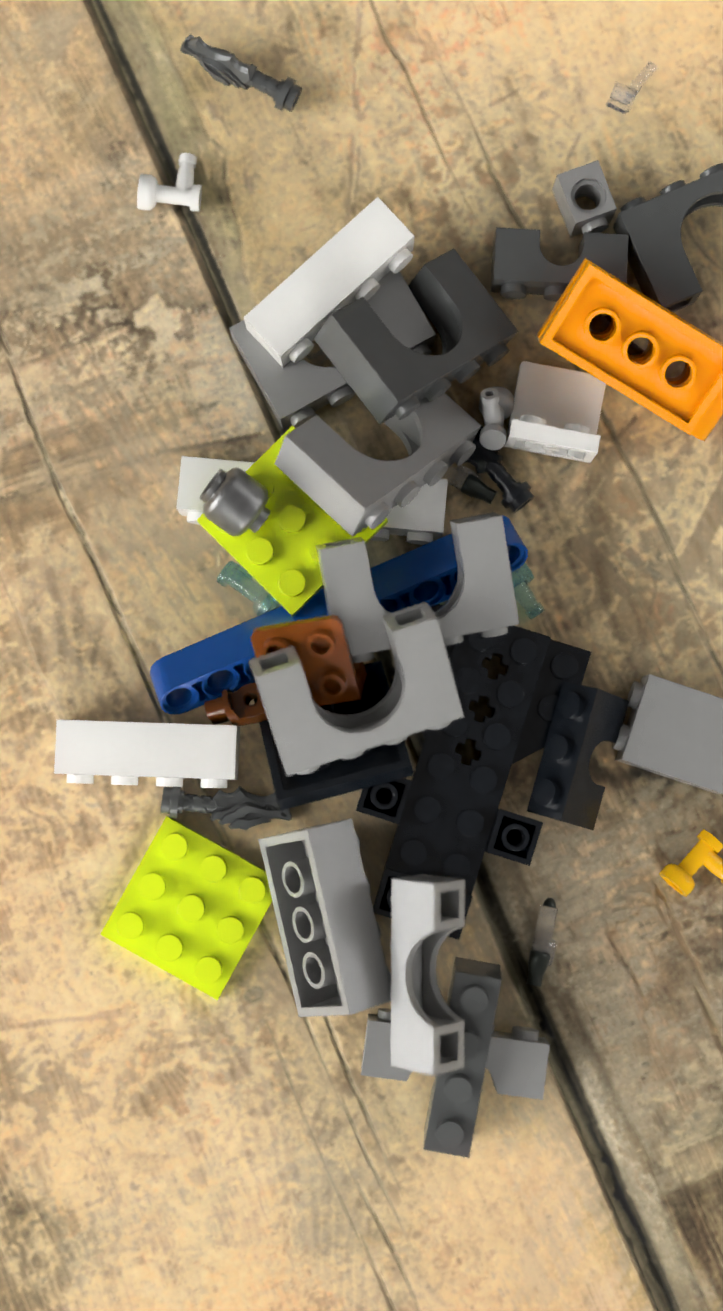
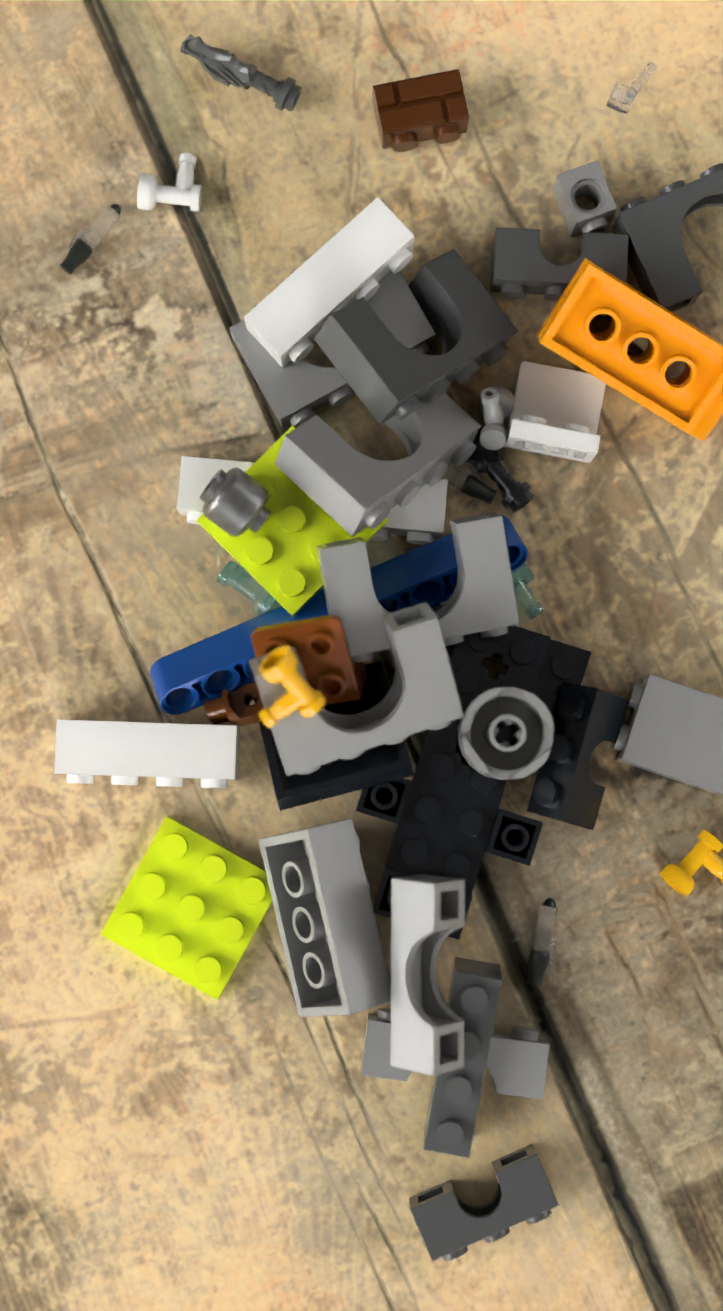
(87, 239): none -> piece
(237, 808): dark grey piece -> none
(281, 667): none -> yellow piece
(421, 110): none -> reddish brown brick
(452, 1225): none -> dark grey arch
(531, 739): none -> light grey brick

